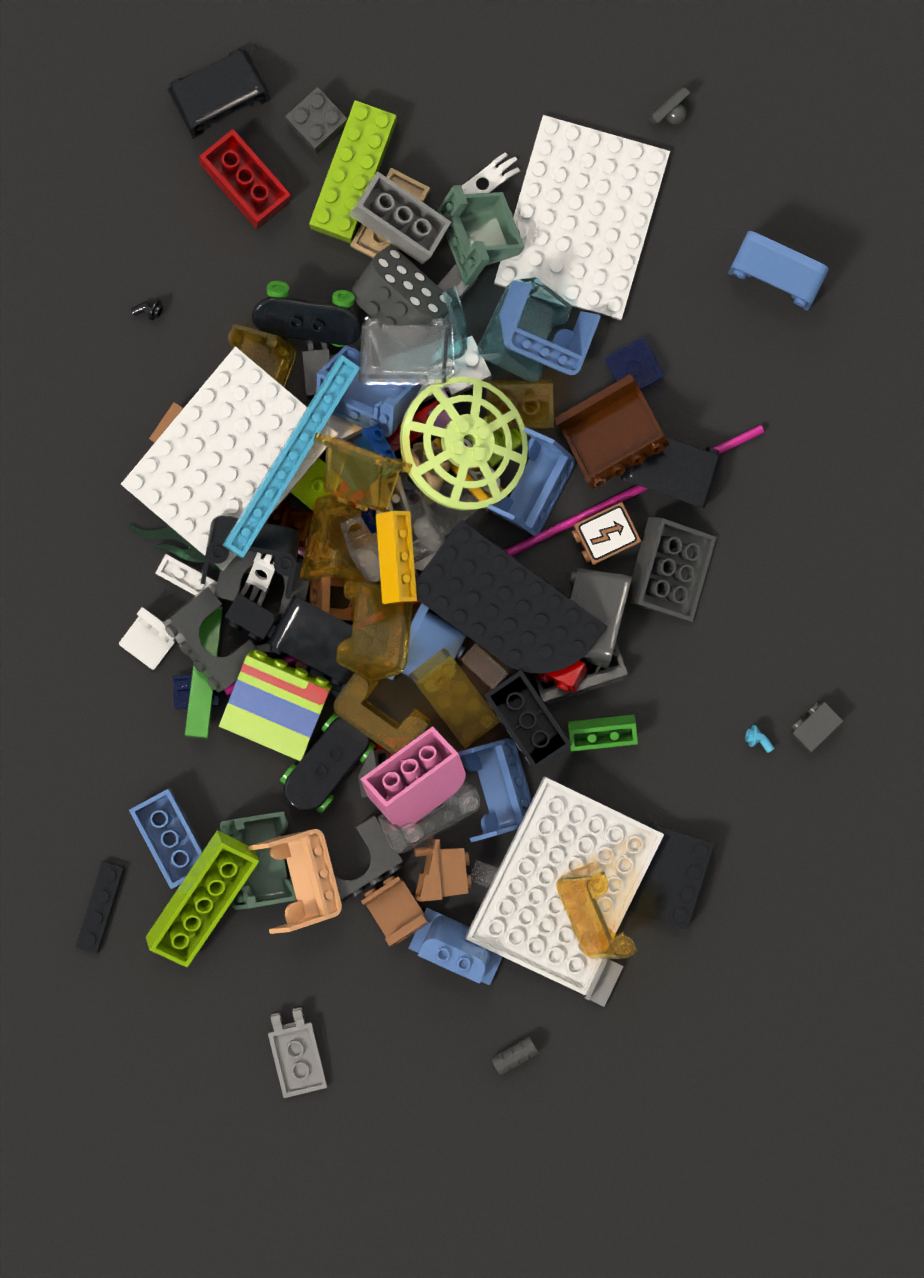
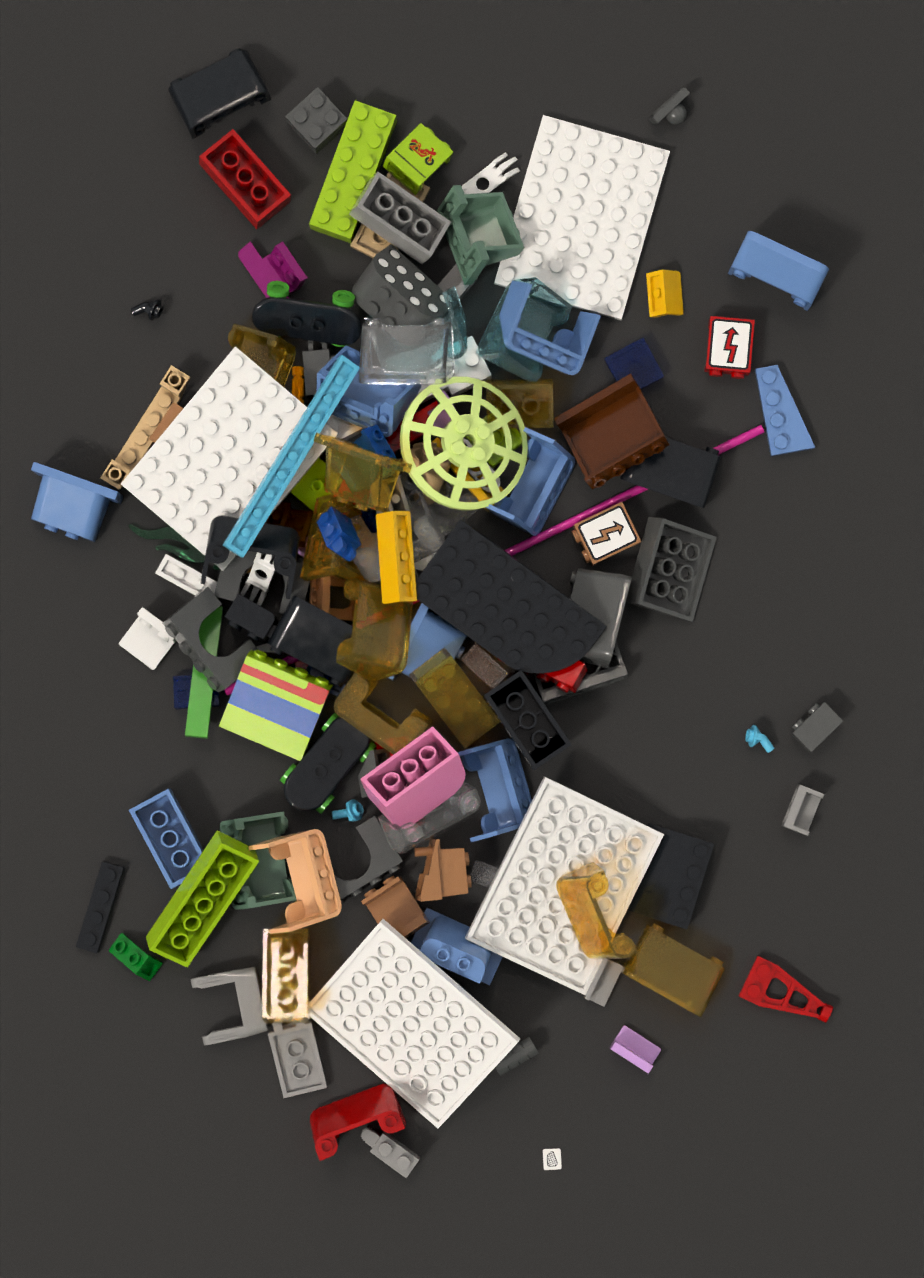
(71, 503): none -> medium blue windscreen
(135, 958): none -> green bracket
(138, 444): none -> tan slope
(249, 1001): none -> light grey connector
(276, 266): none -> magenta plate
(286, 977): none -> clear yellow brick
(298, 382): none -> light orange axle
(339, 533): none -> blue hinge
(354, 811): none -> medium azure plate
(354, 1111): none -> red windscreen
(390, 1151): none -> light grey hinge
(411, 1024): none -> white plate
(417, 158): none -> lime panel
(552, 1159): none -> white sticker
(602, 732): bright green brick -> none
(635, 1048): none -> lavender panel
(664, 293): none -> yellow panel
(674, 970): none -> clear yellow windscreen
(729, 347): none -> panel
(758, 981): none -> red plate
(781, 417): none -> medium blue wing
(802, 809): none -> light grey panel

